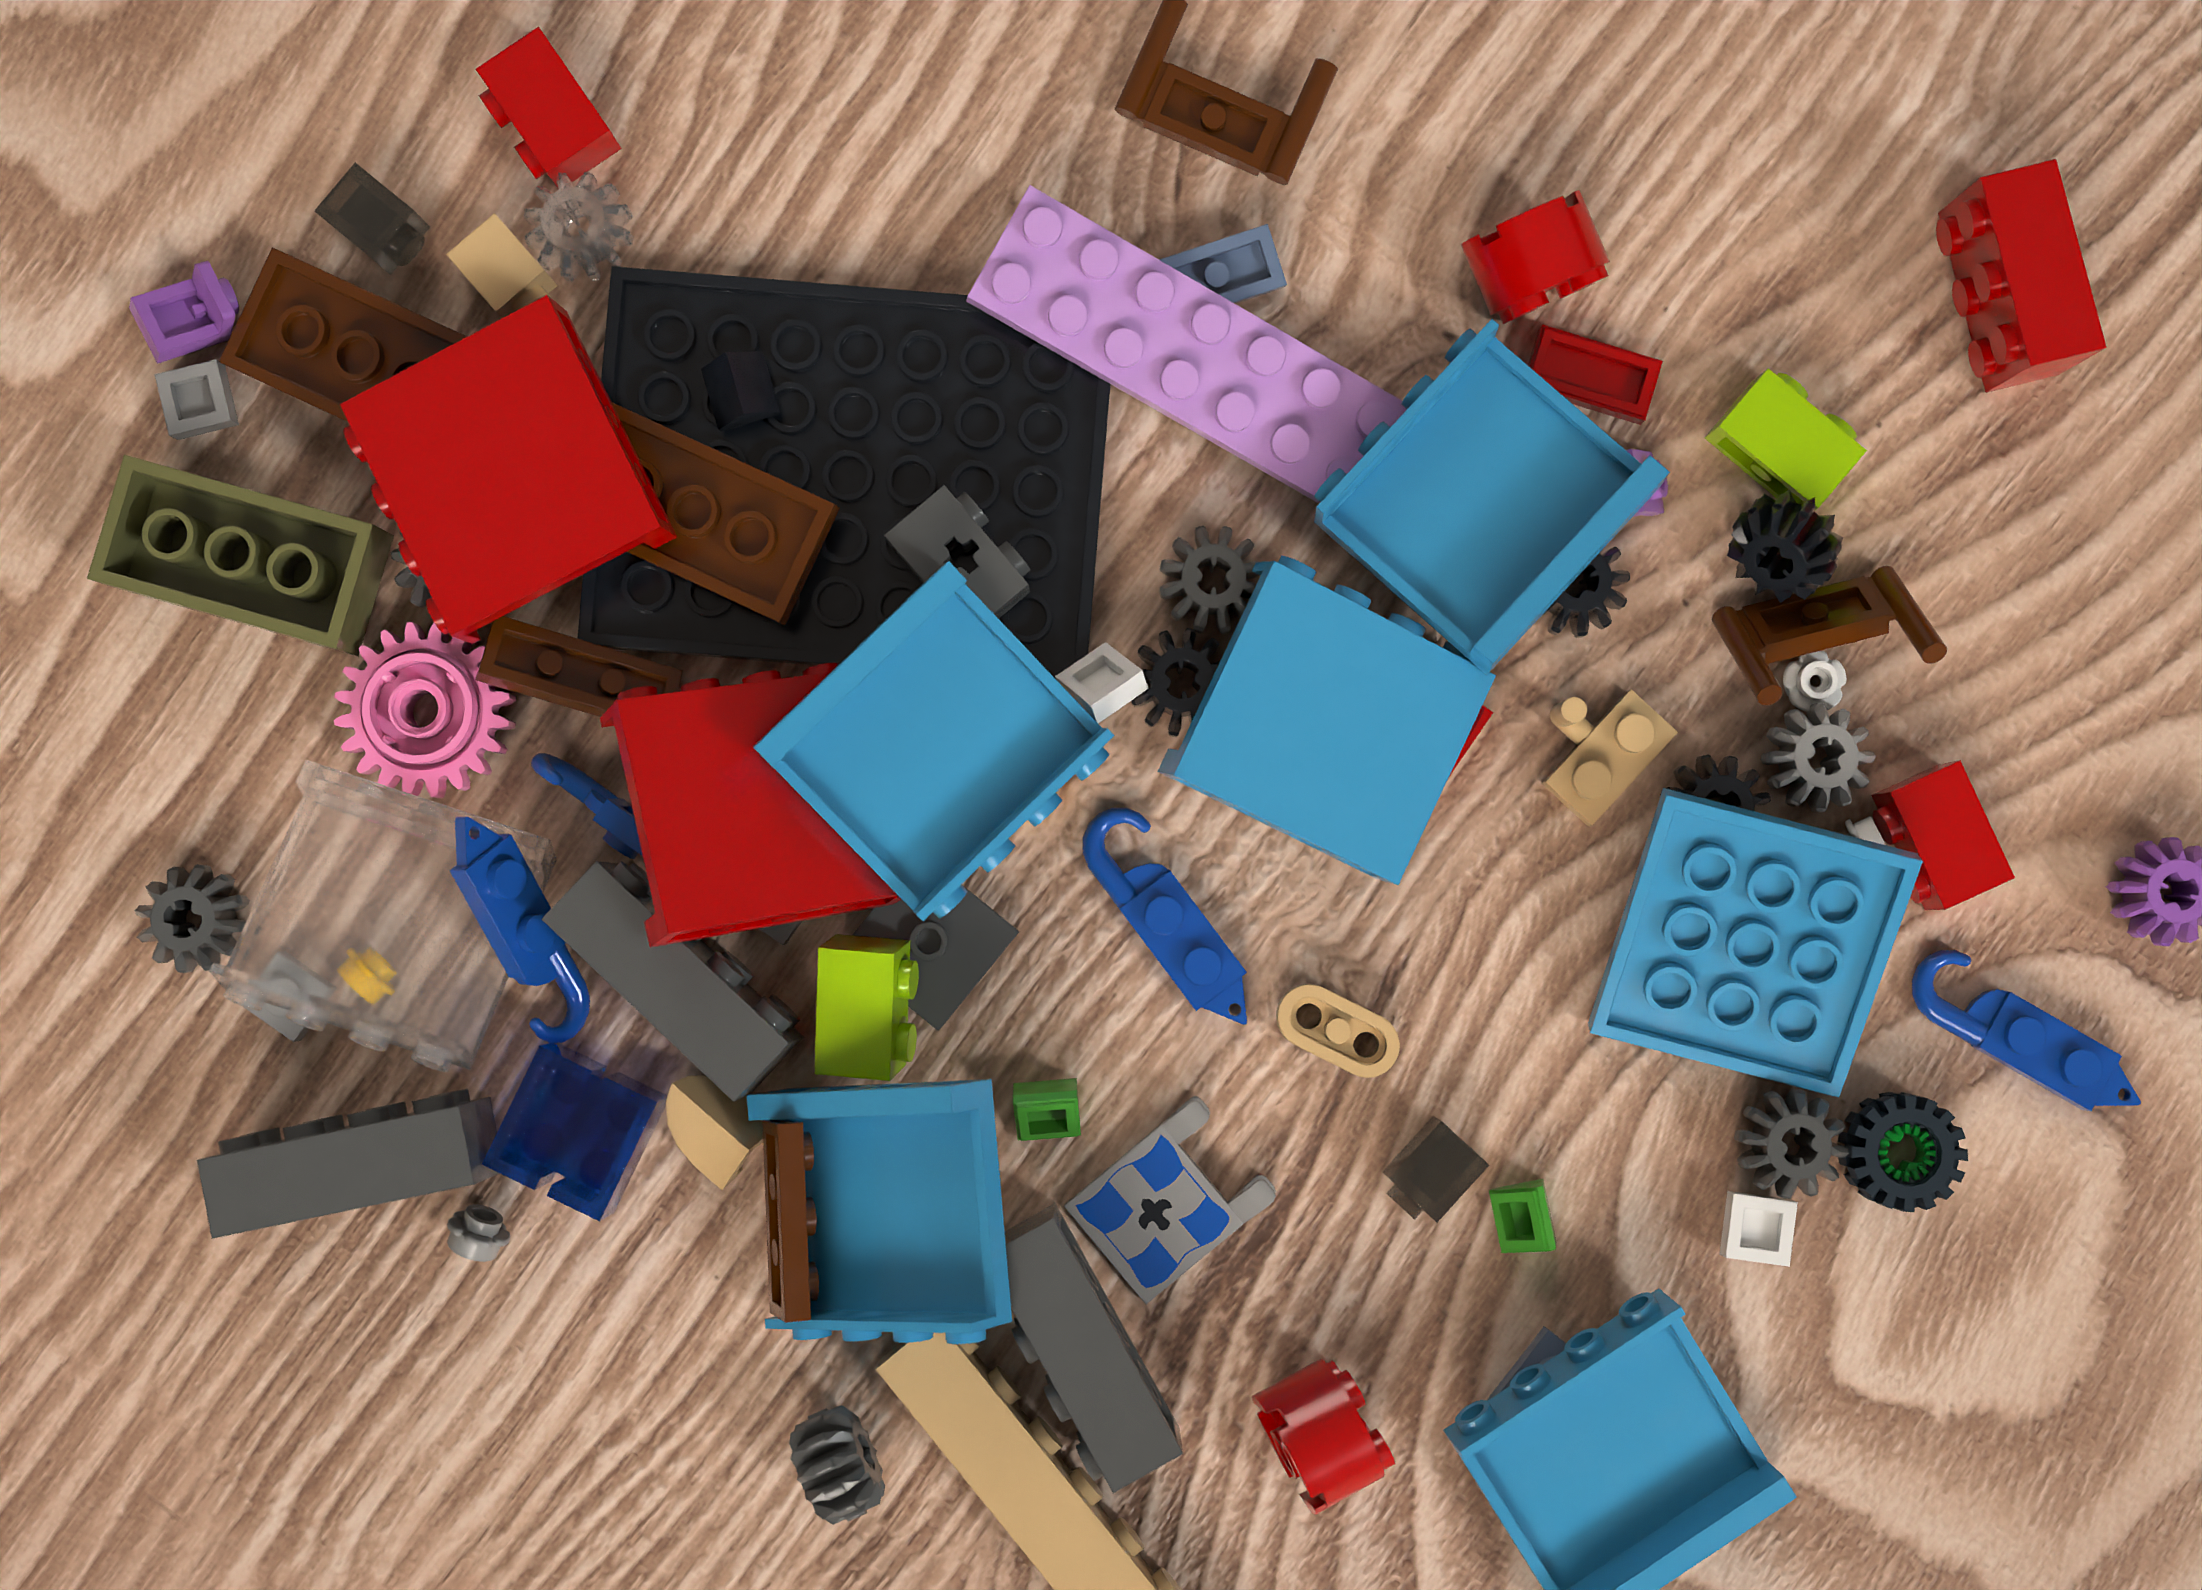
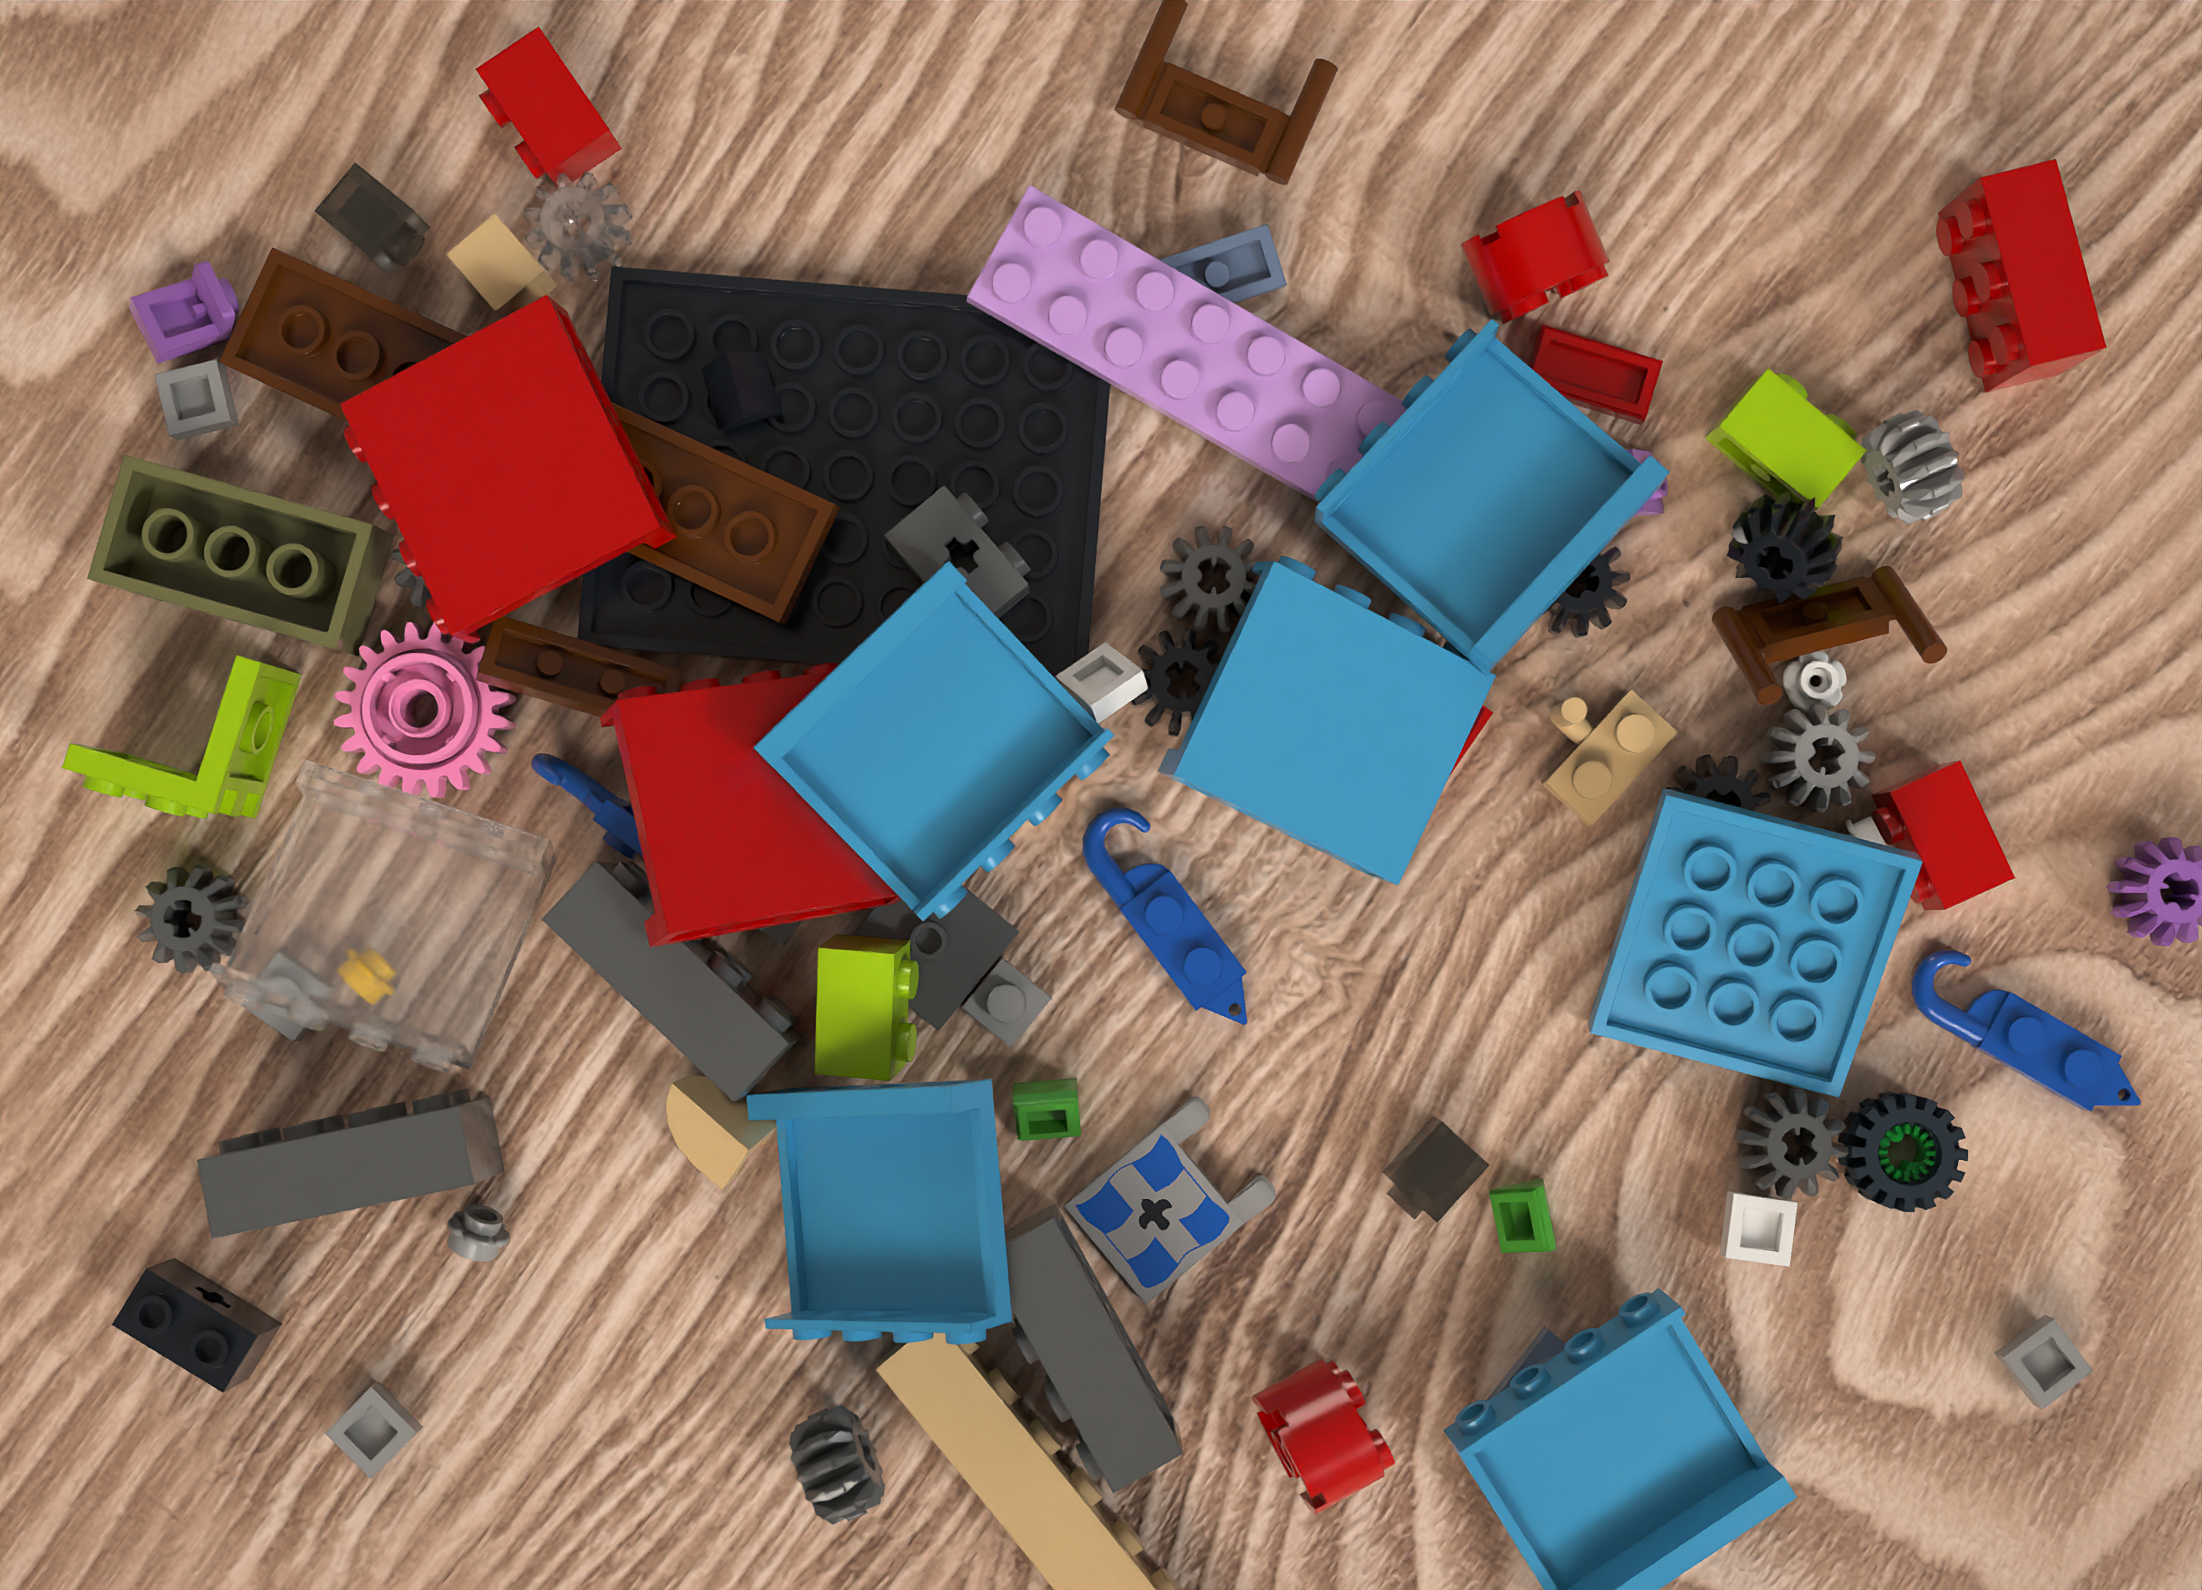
(197, 1324): none -> black brick
(234, 762): none -> lime bracket
(374, 1430): none -> light grey plate
(511, 914): blue plate -> none
(578, 1127): clear blue piece -> none
(789, 1219): reddish brown plate -> none
(1007, 1002): none -> light grey plate
(1337, 1029): tan plate -> none
(1912, 466): none -> light grey gear
(2043, 1362): none -> light grey plate

